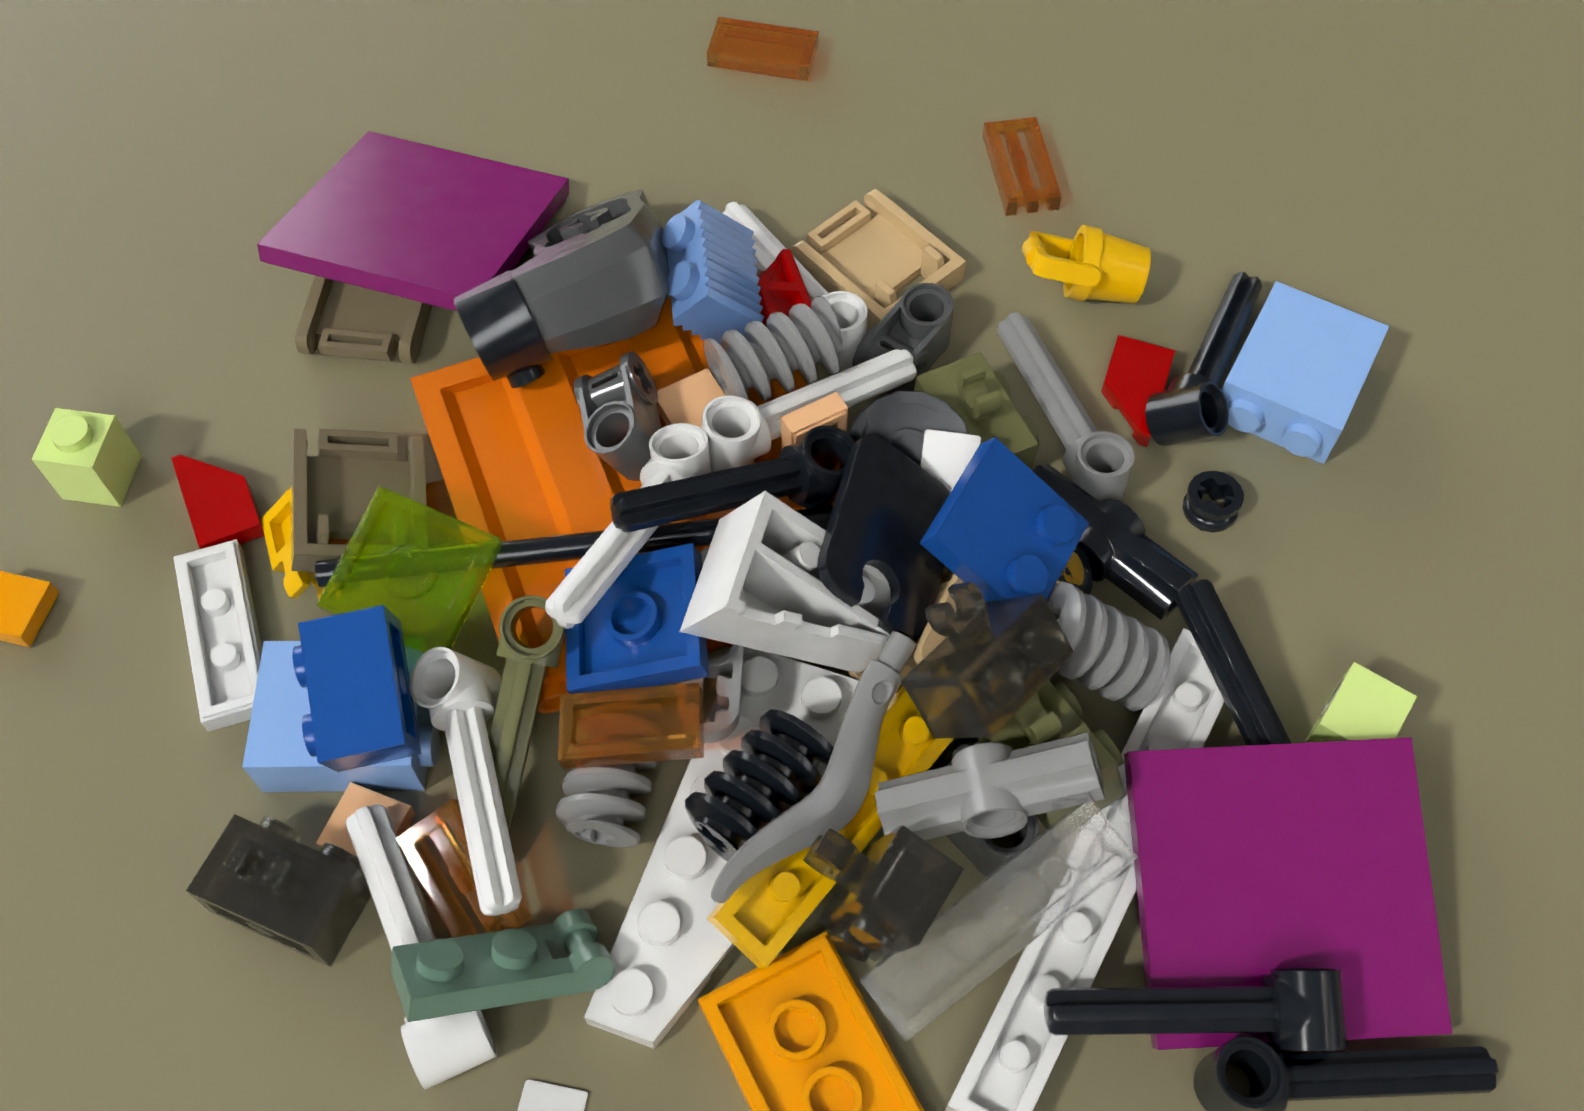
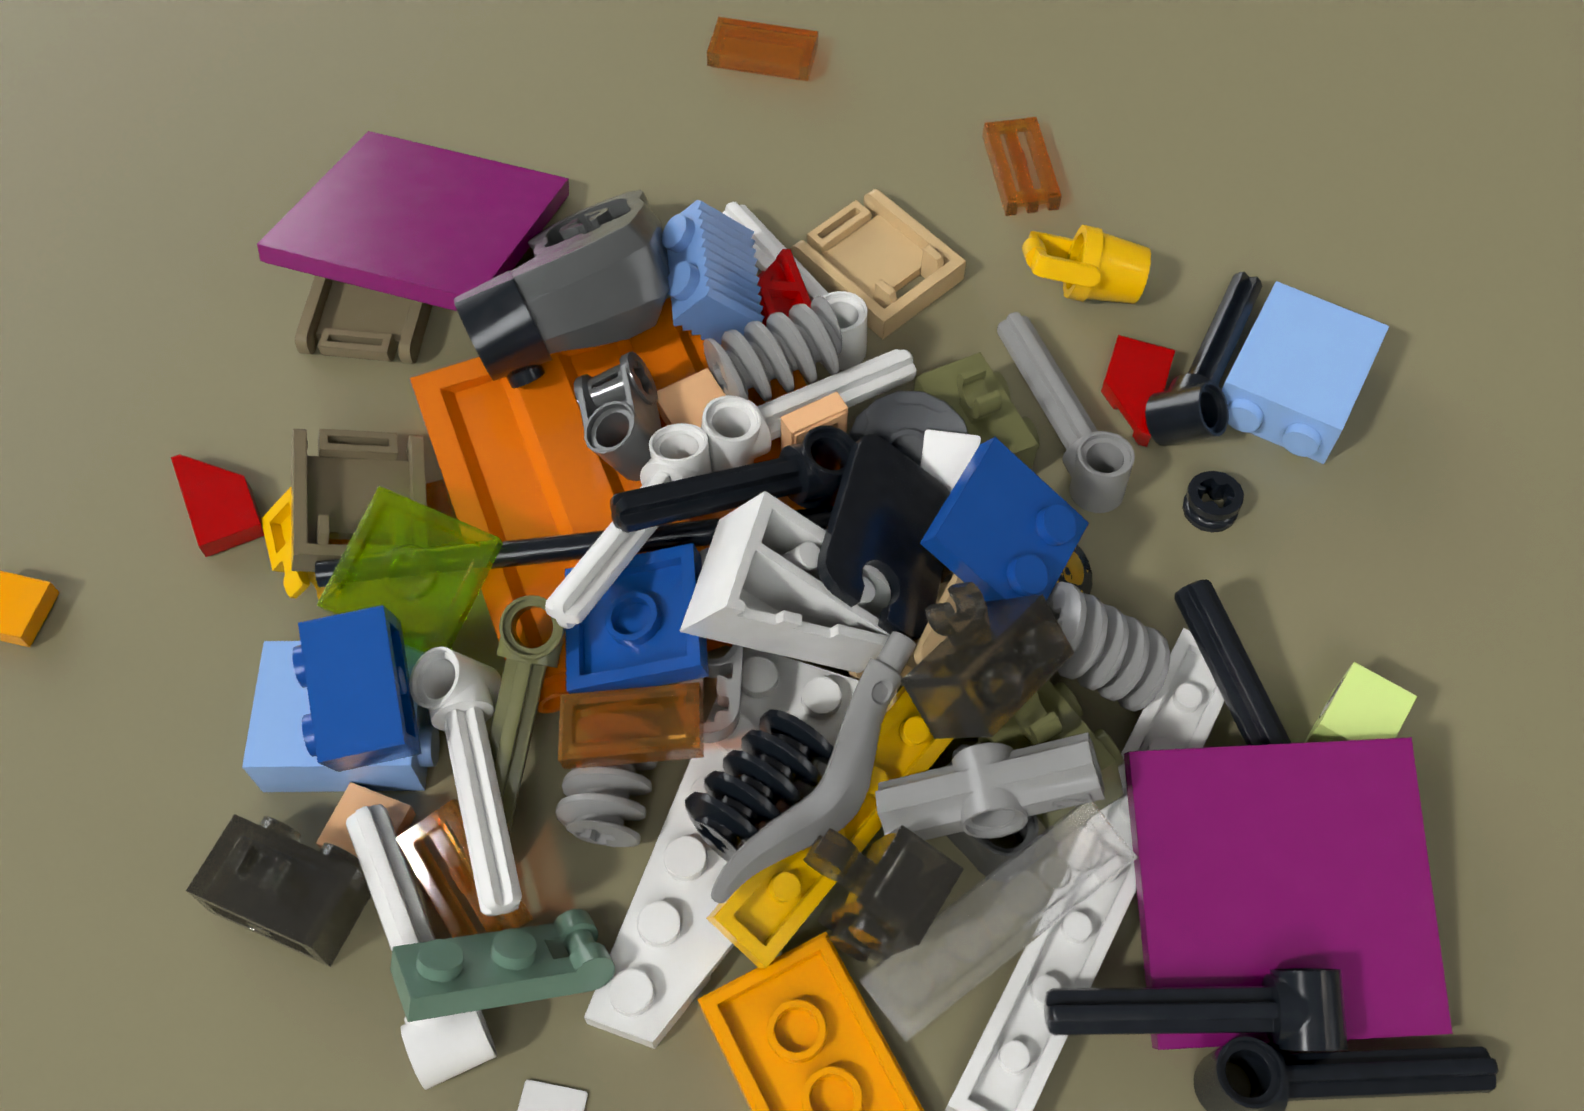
(87, 457): yellowish green brick -> none
(220, 632): white tile -> none
(904, 329): dark grey piece -> none
(1120, 549): black piece -> none

